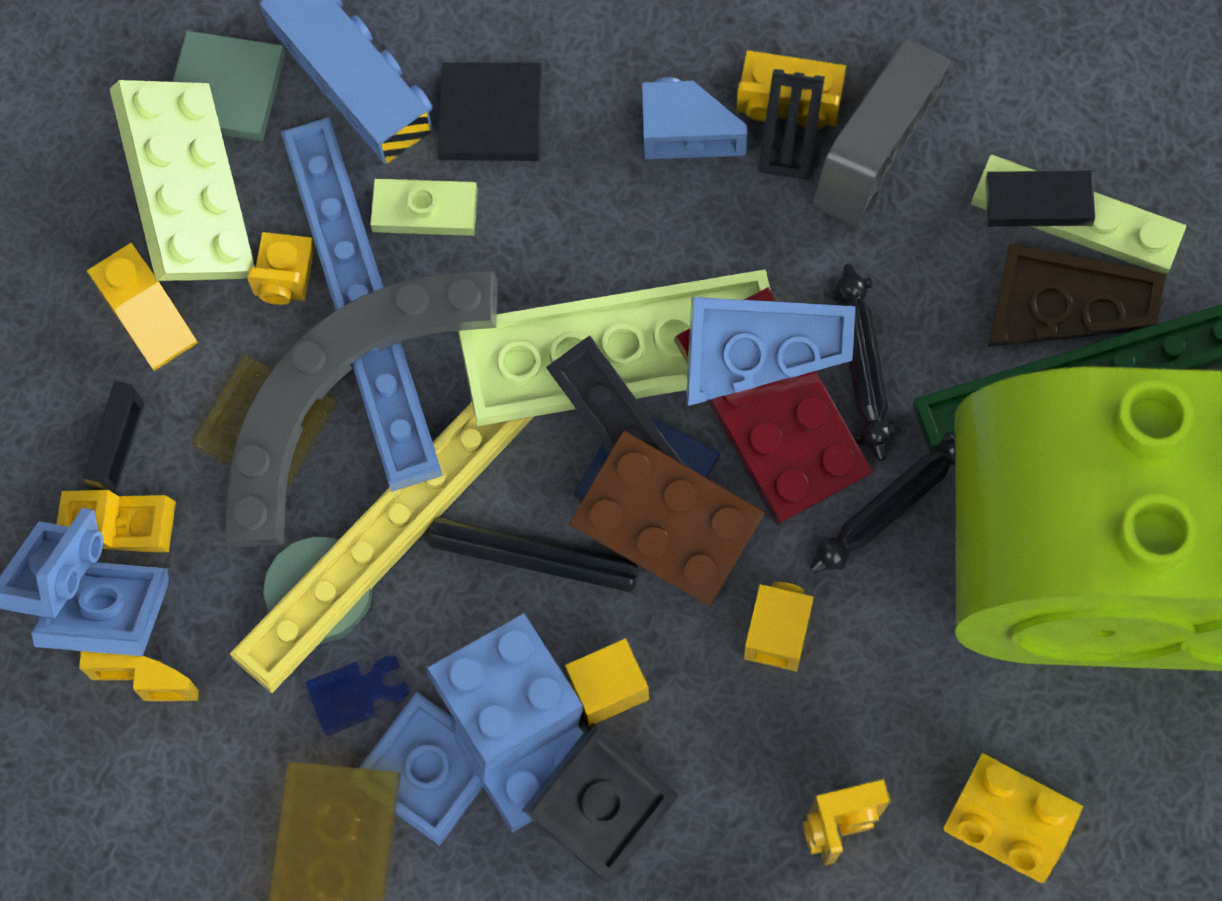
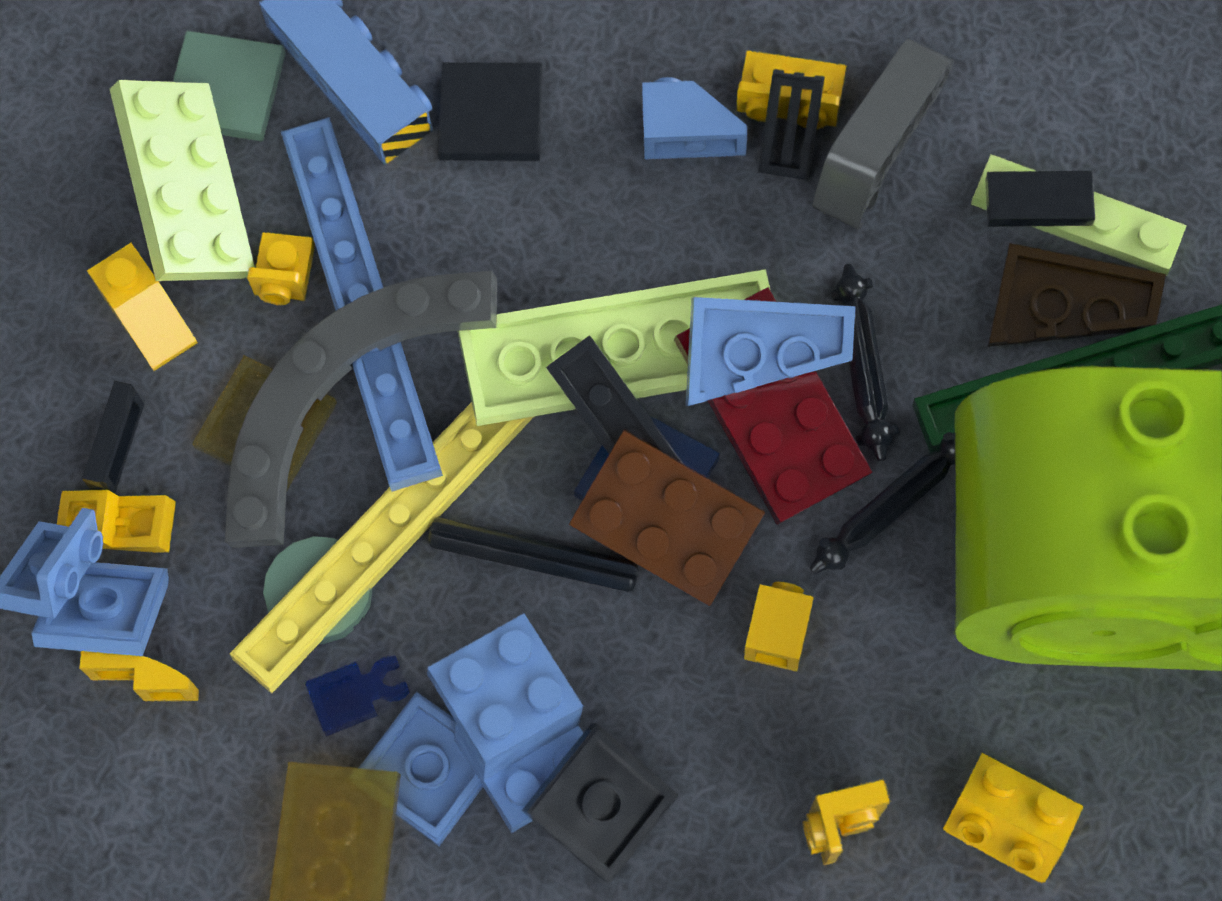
(424, 207): yellowish green plate -> none
(607, 682): yellow brick -> none

